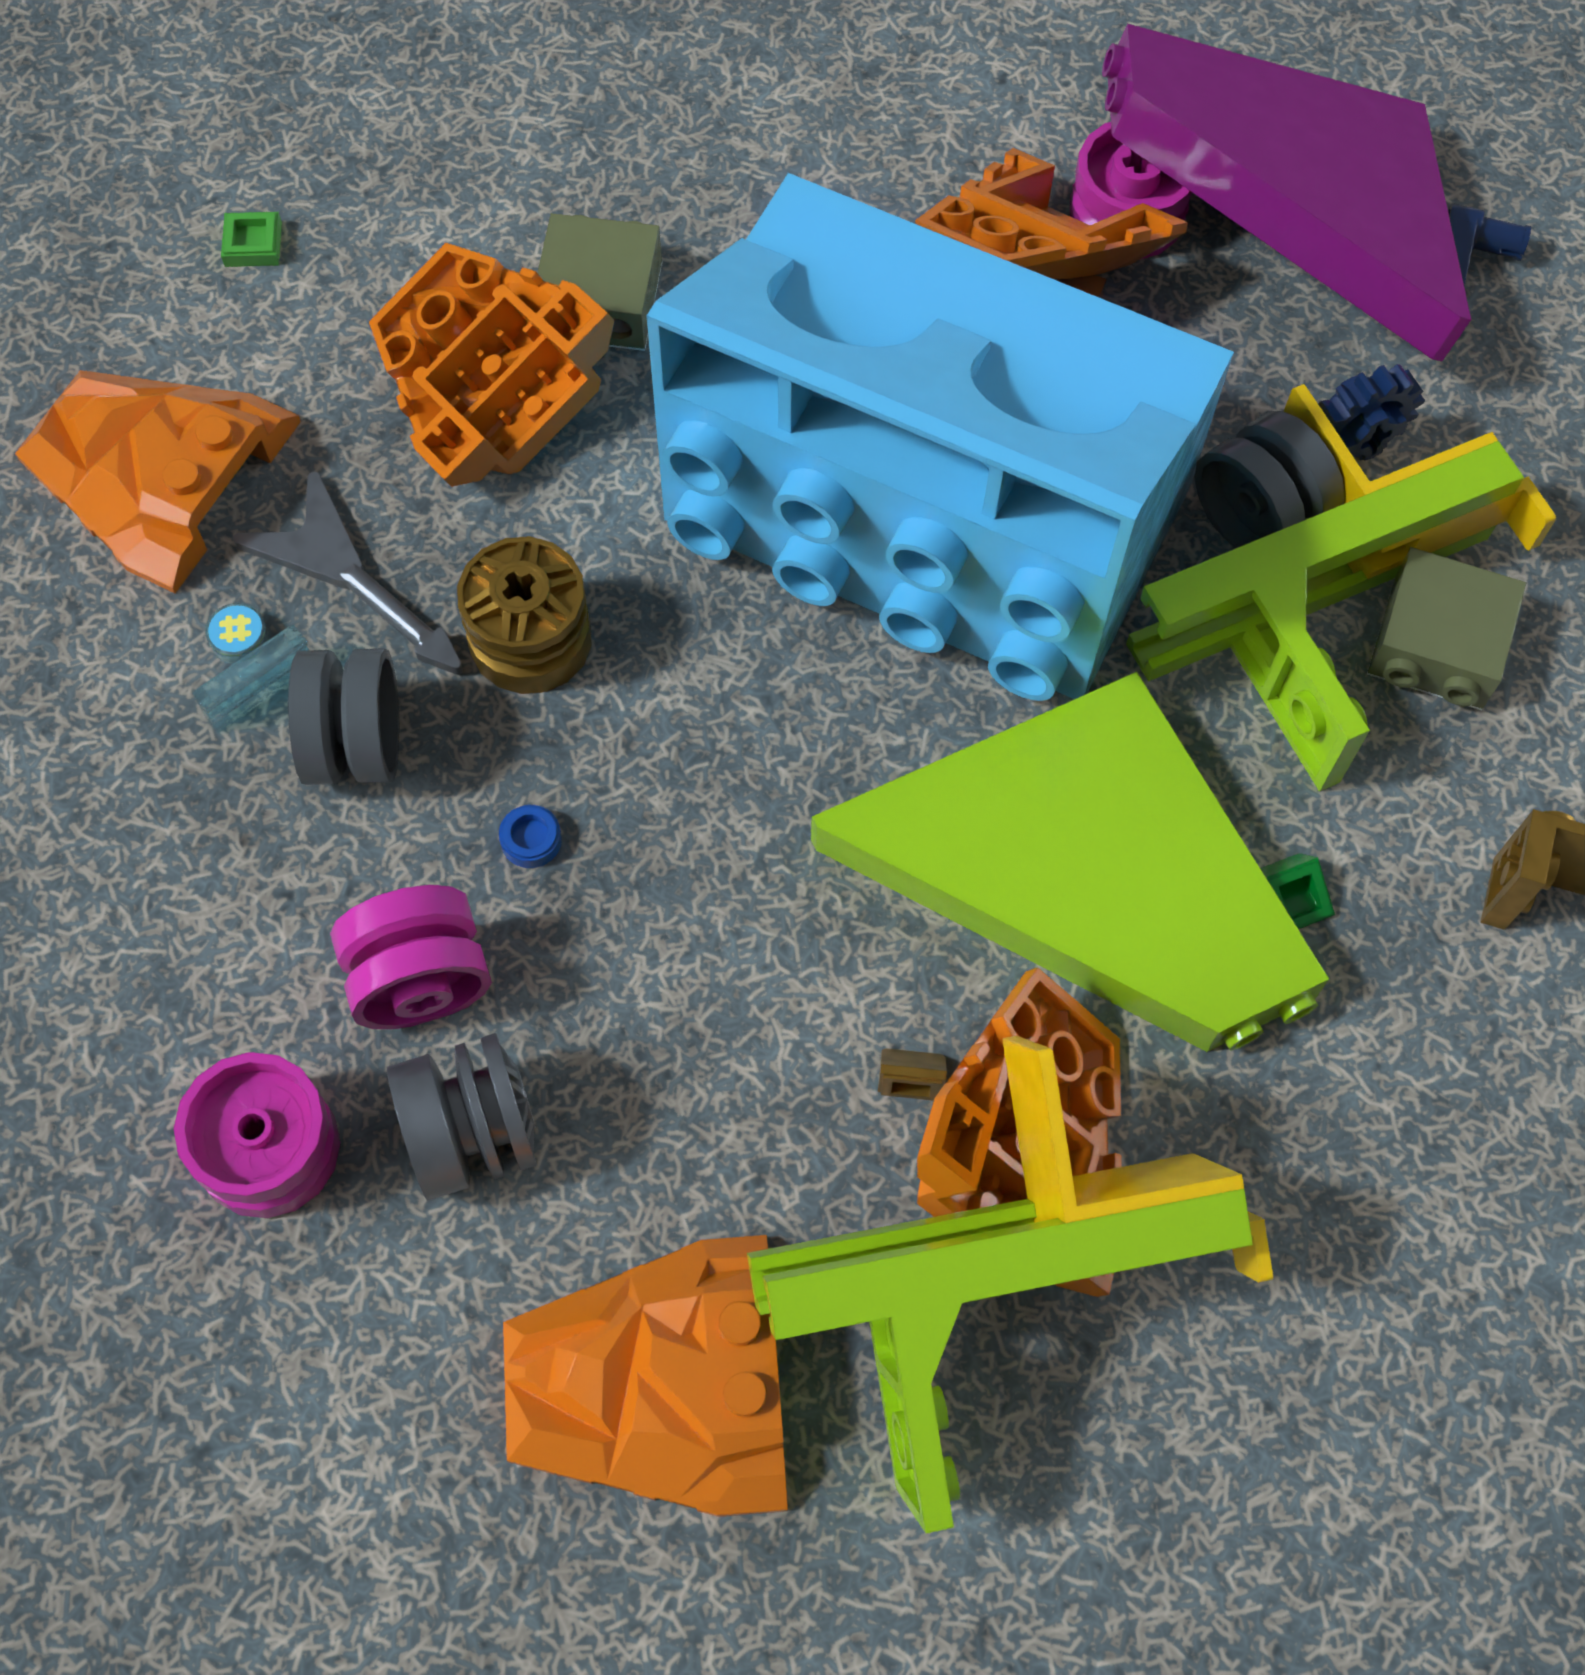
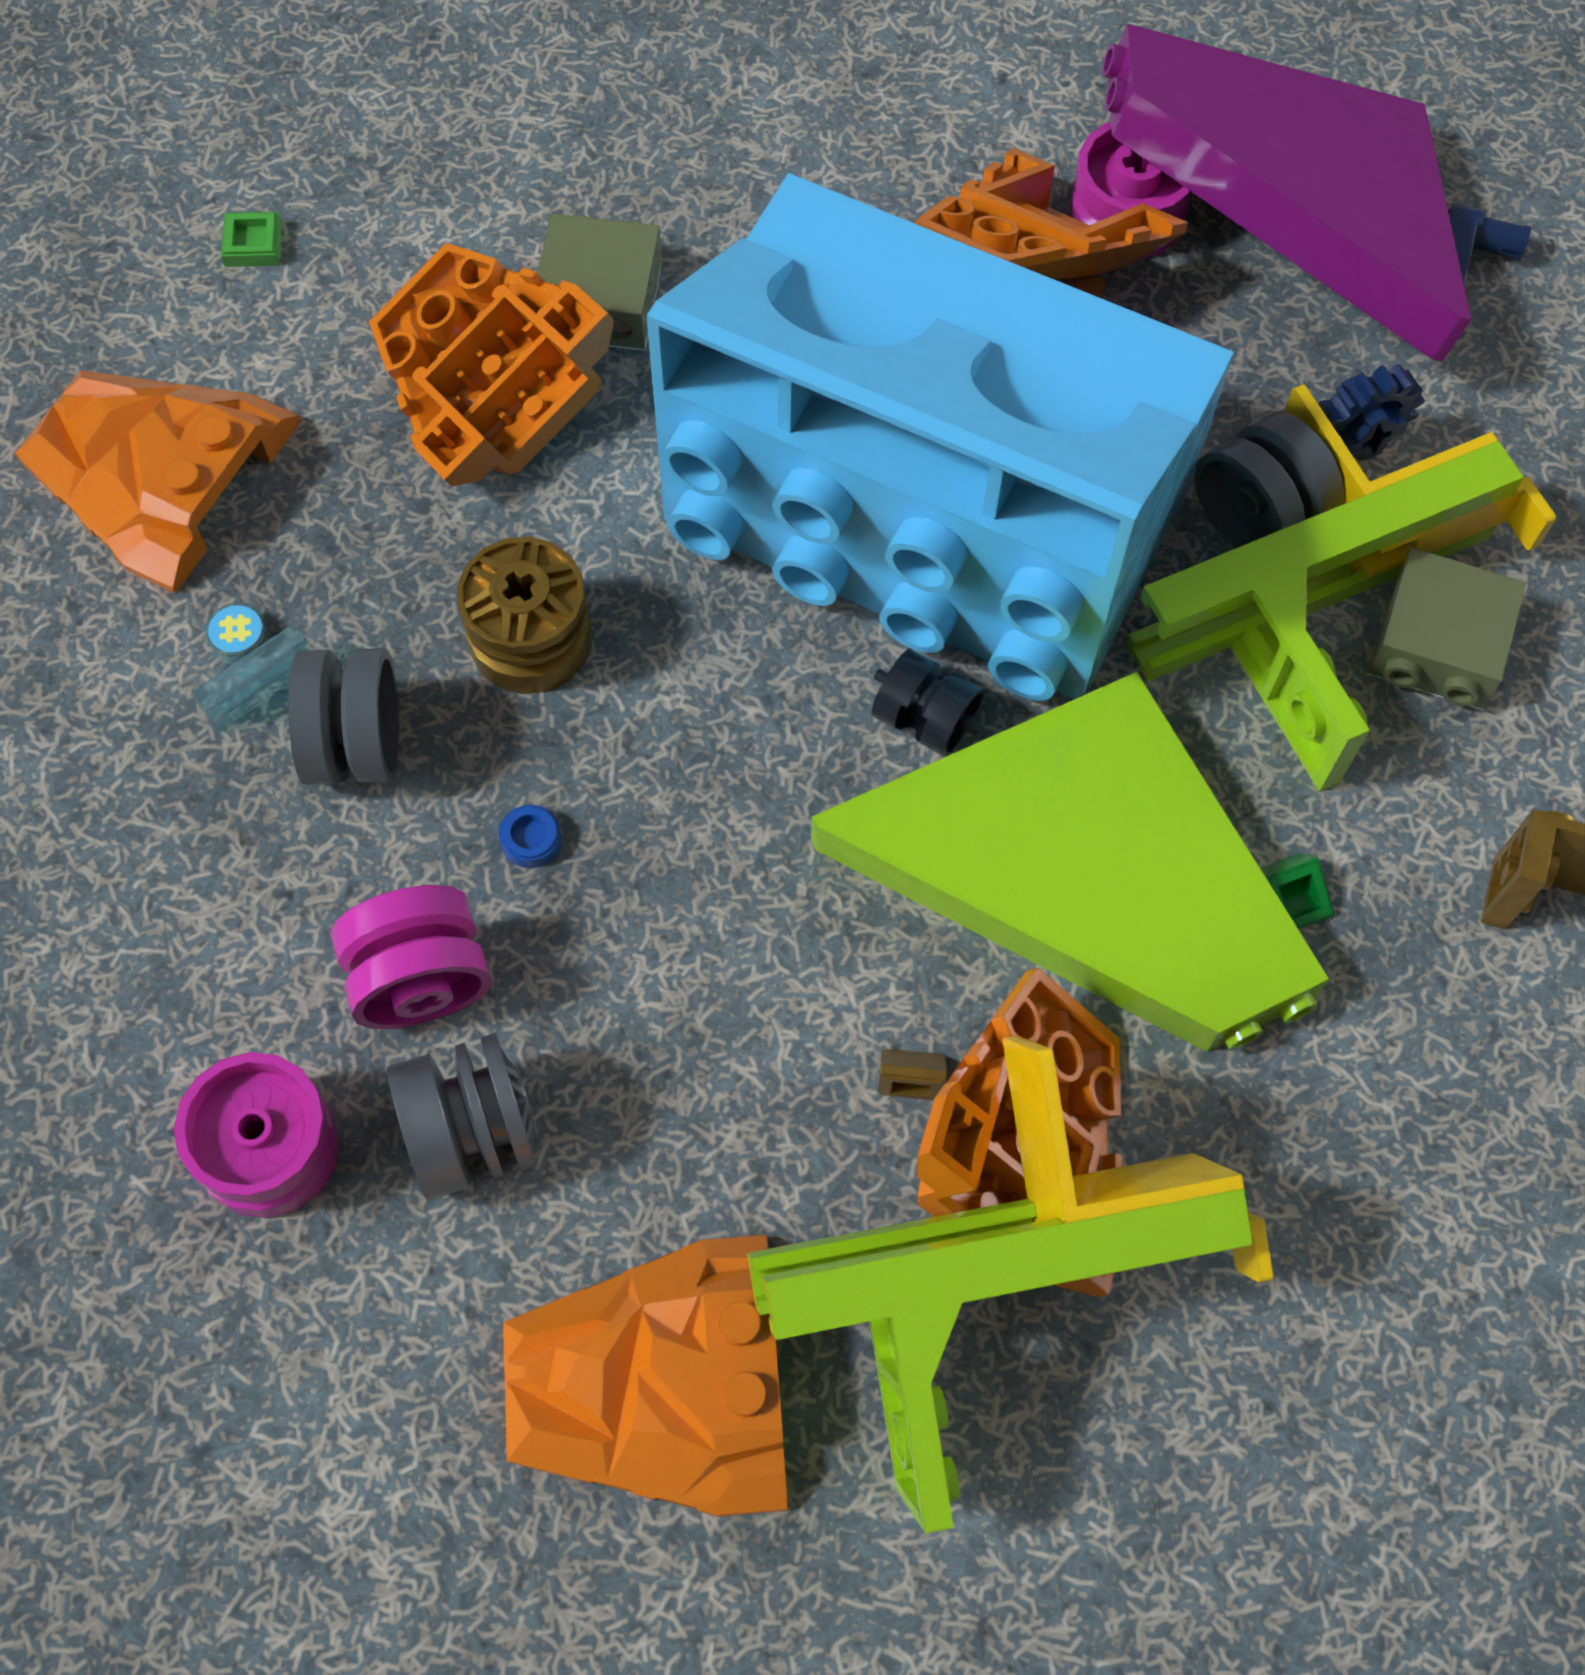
(326, 553): flat silver piece -> none
(931, 704): none -> black wheel

